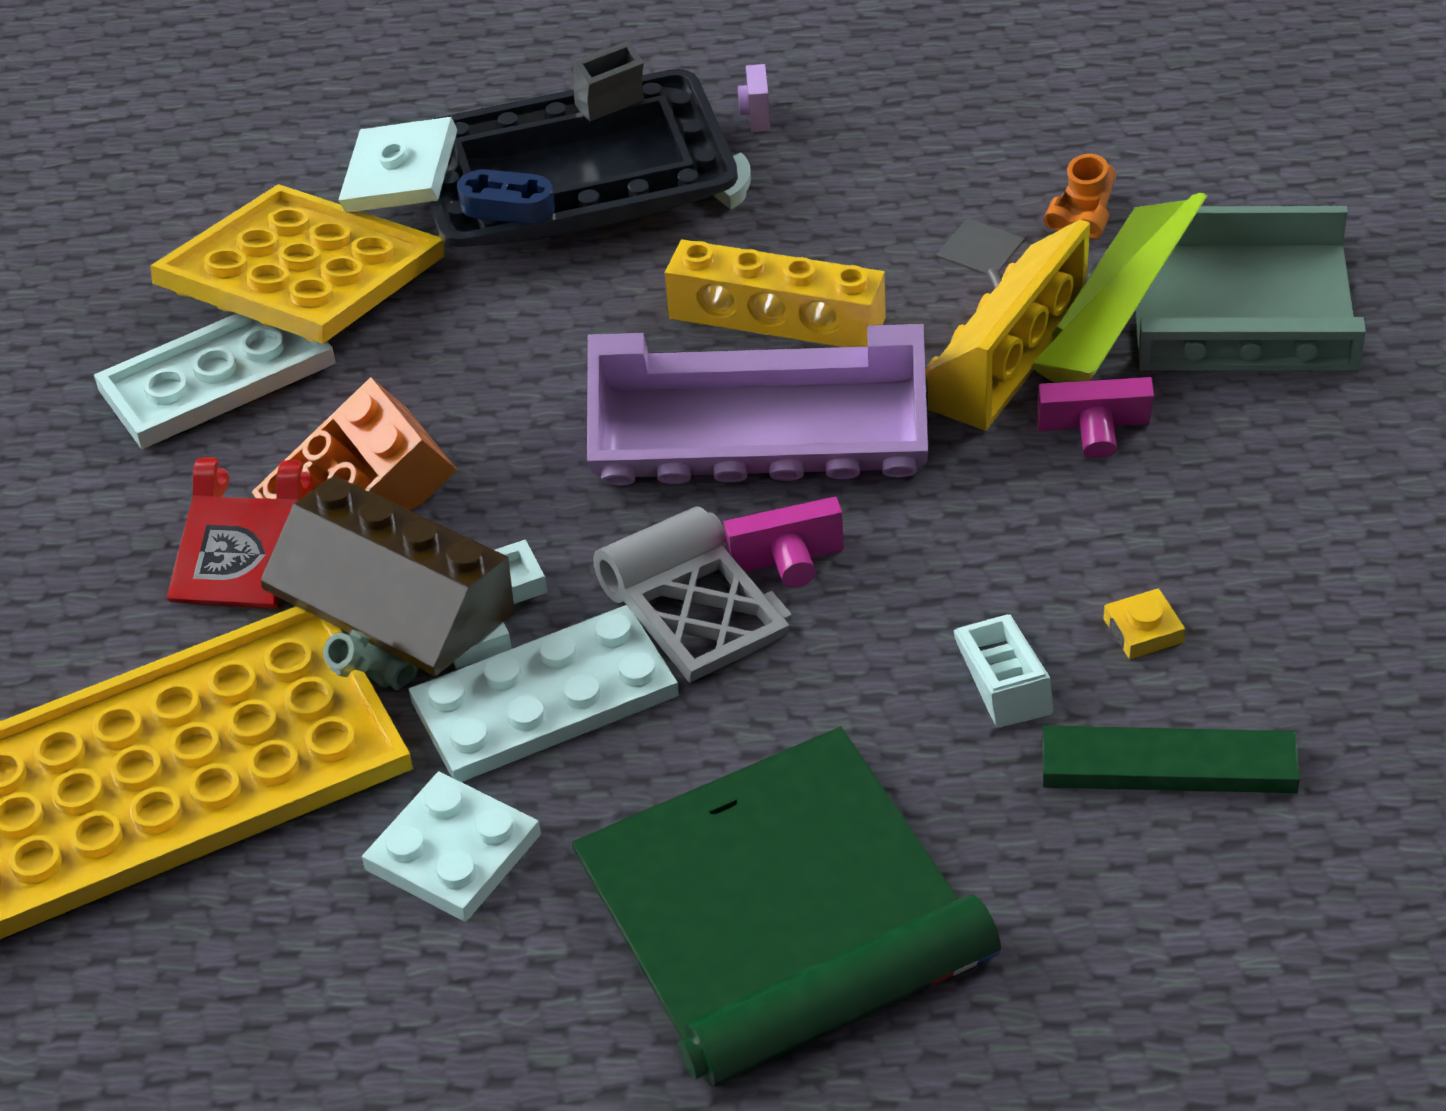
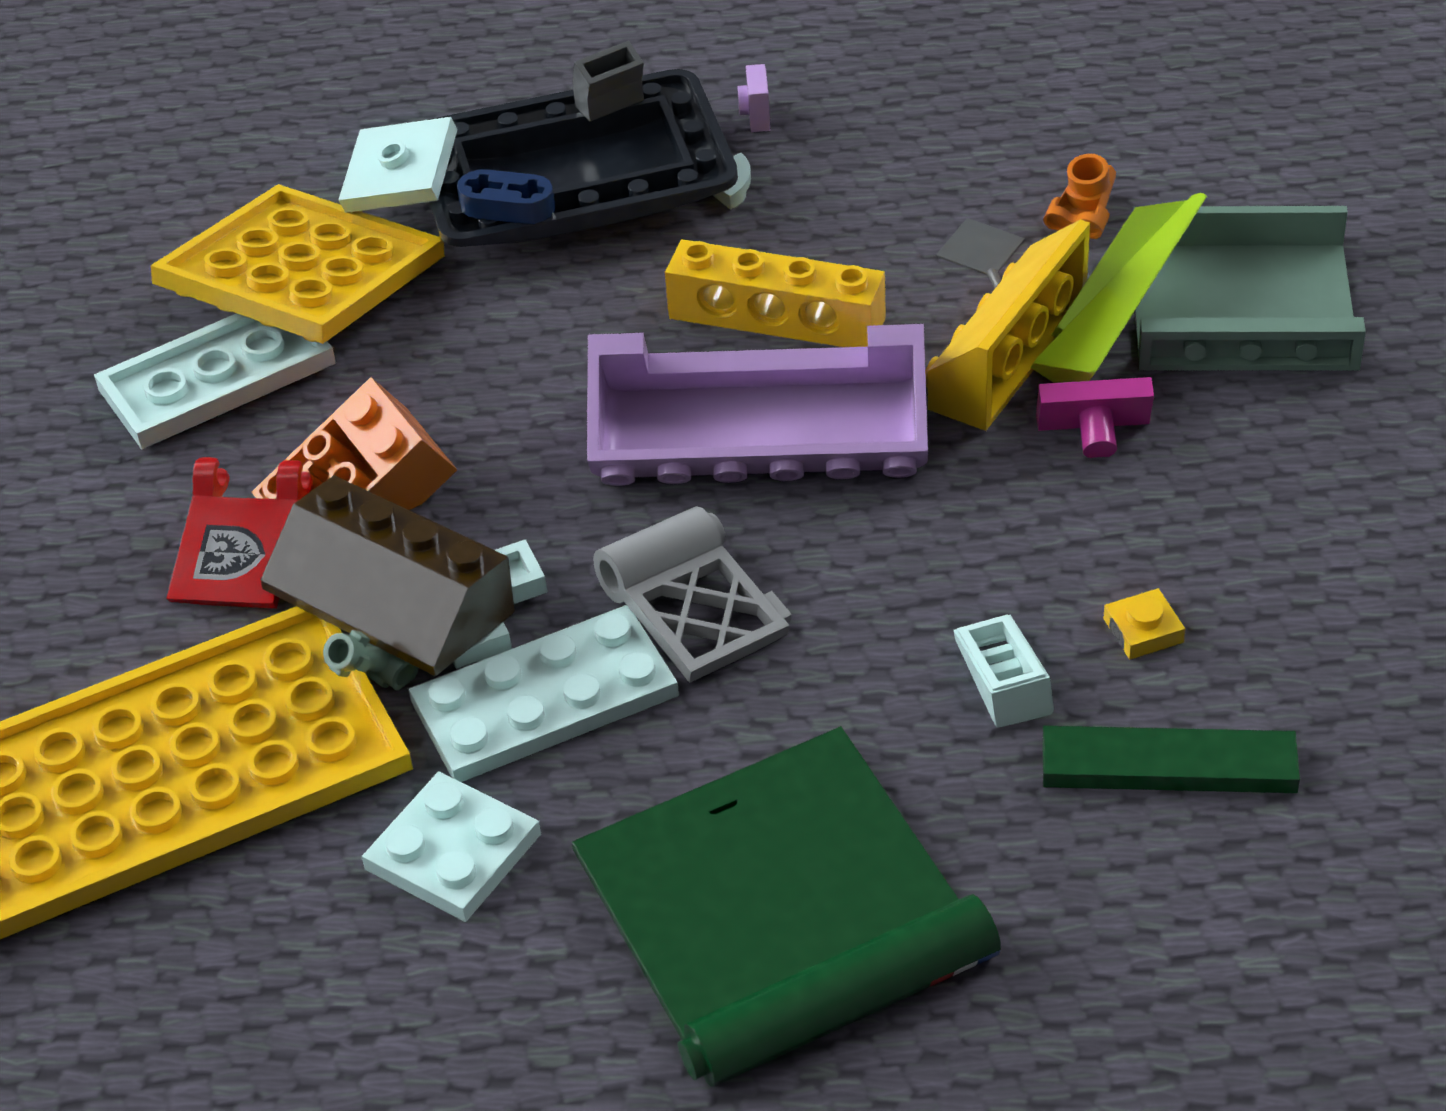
(787, 539): dark pink tile -> none

